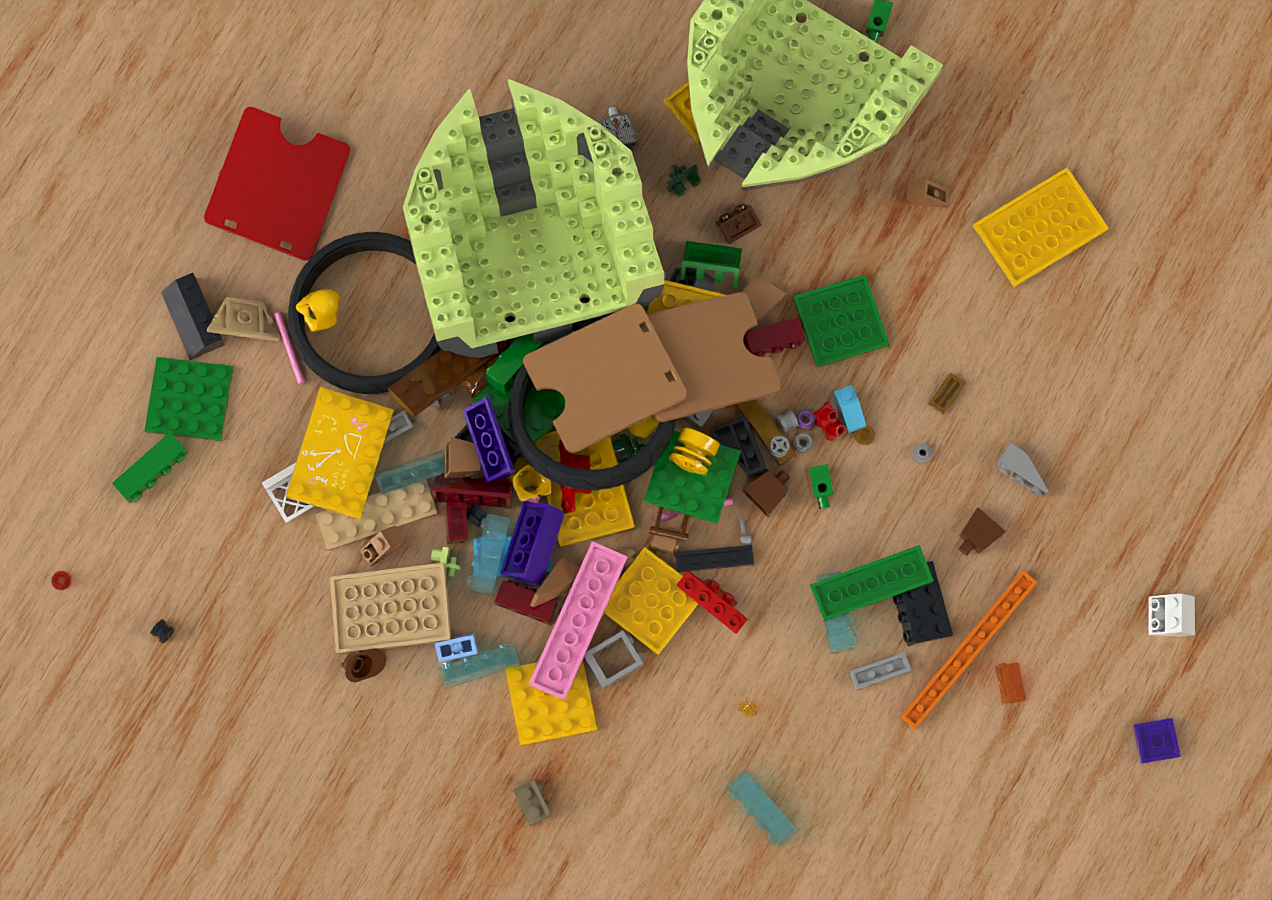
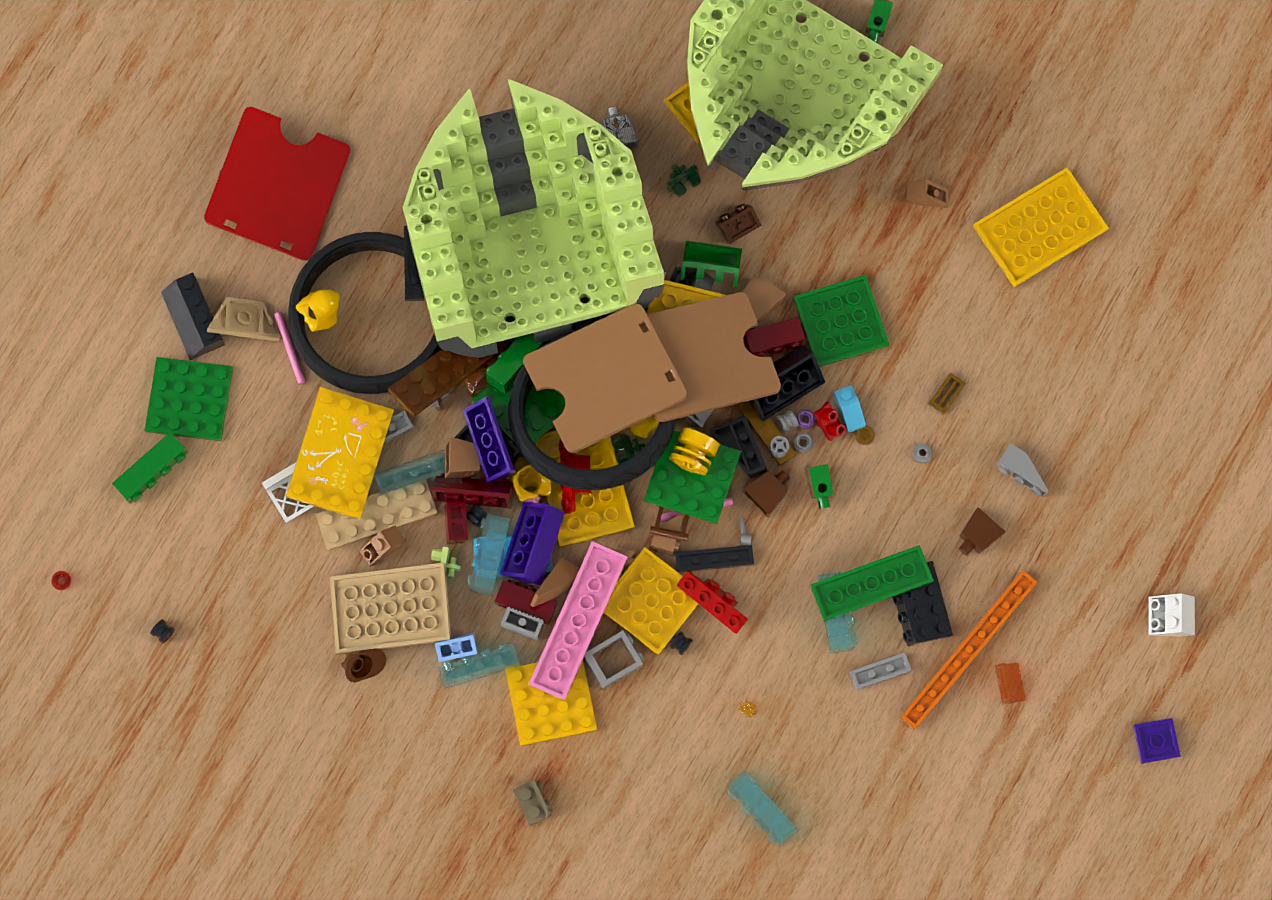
(413, 285): none -> black plate
(522, 623): none -> light grey brick
(681, 643): none -> black wheel
(797, 375): none -> black slope

